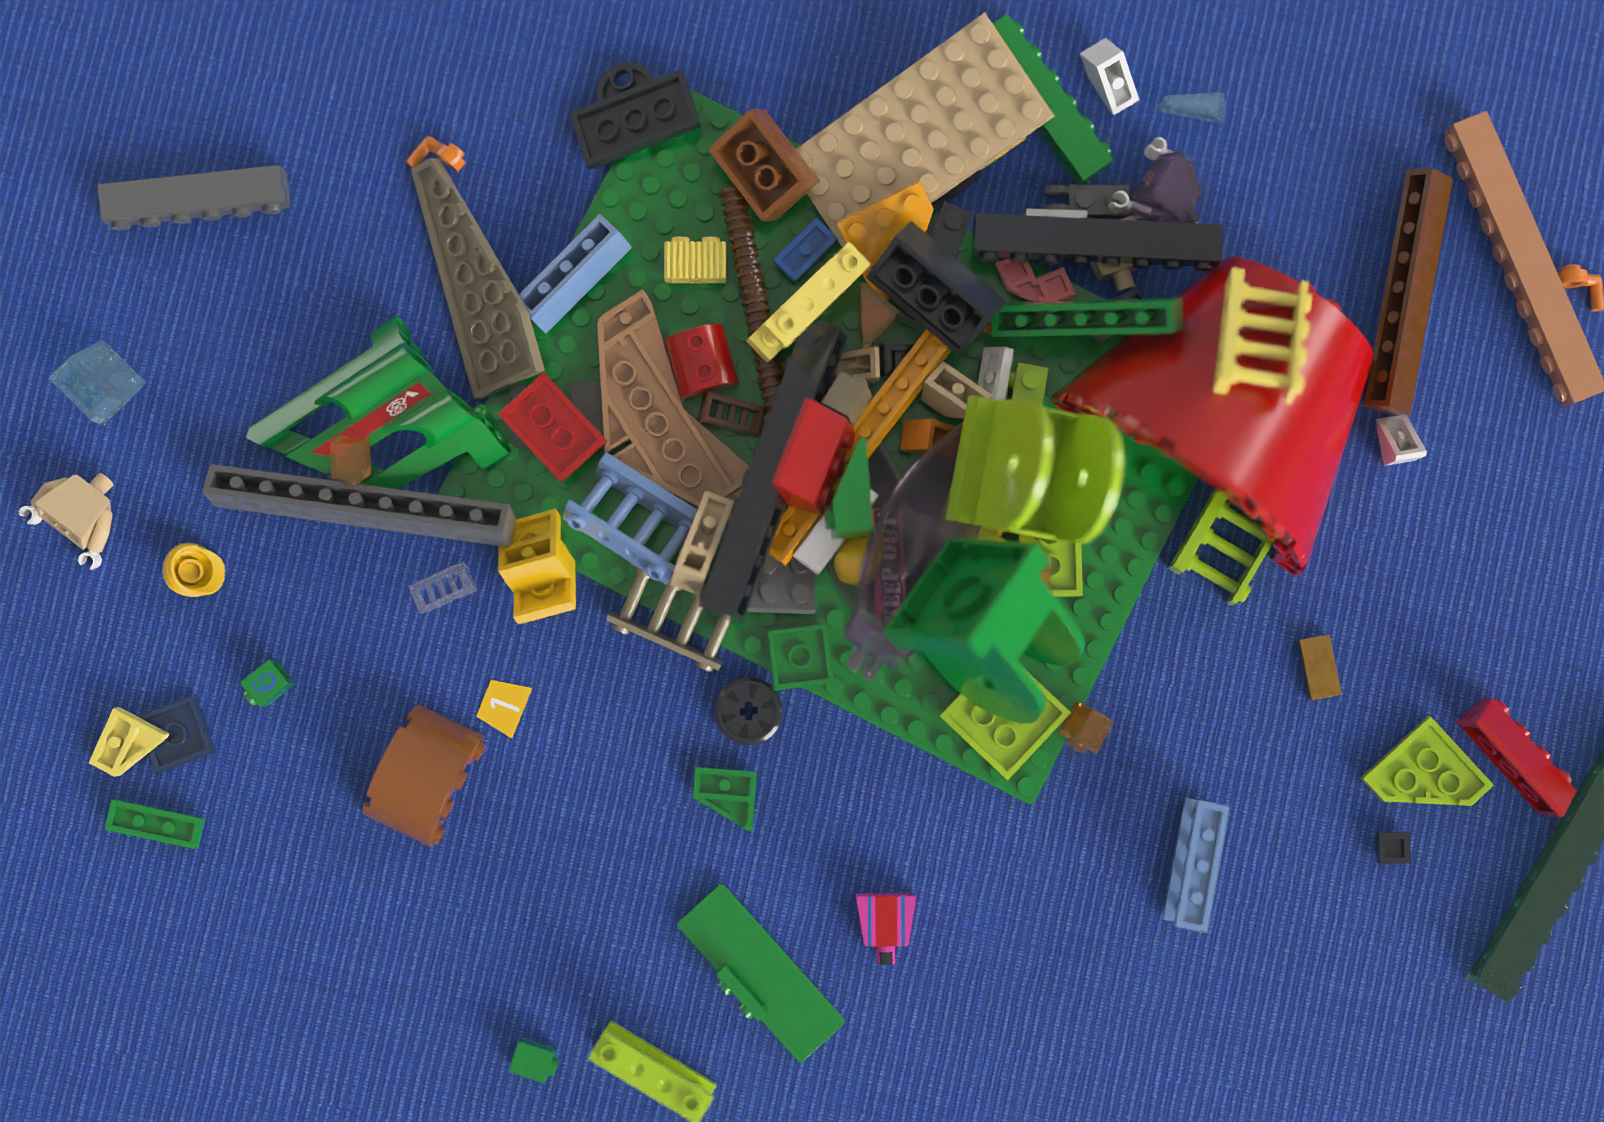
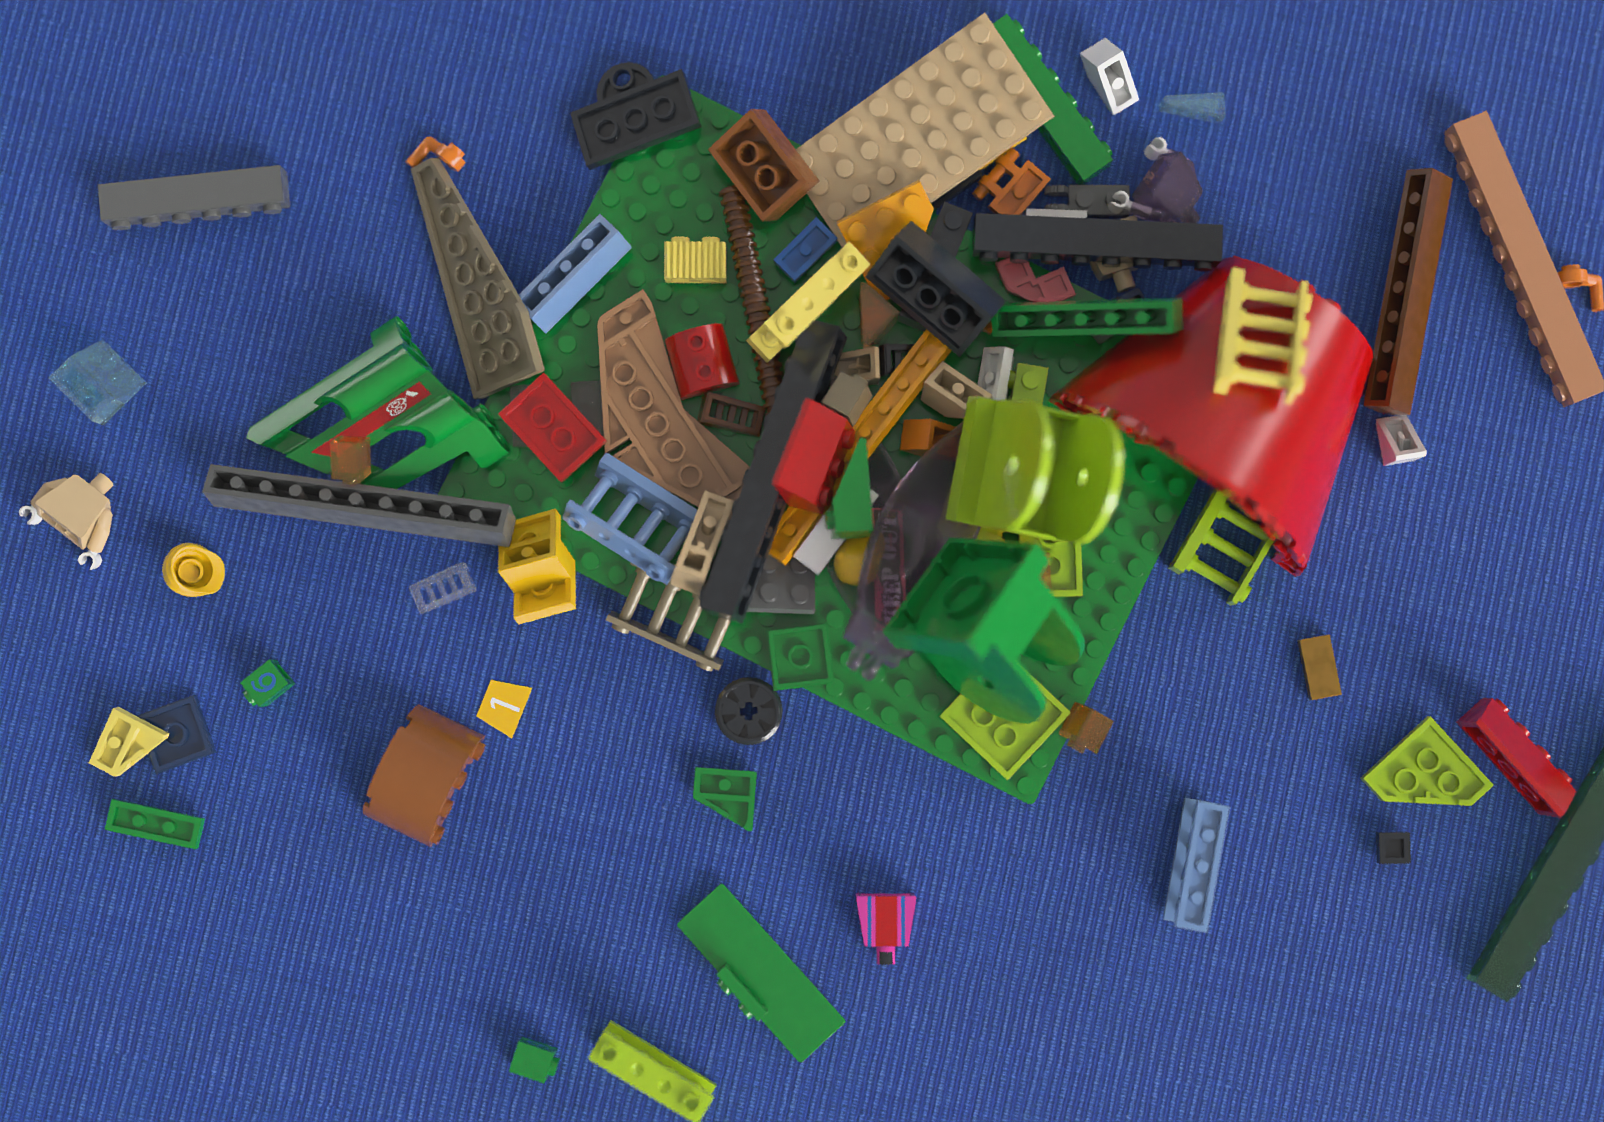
(1019, 191): none -> orange plate

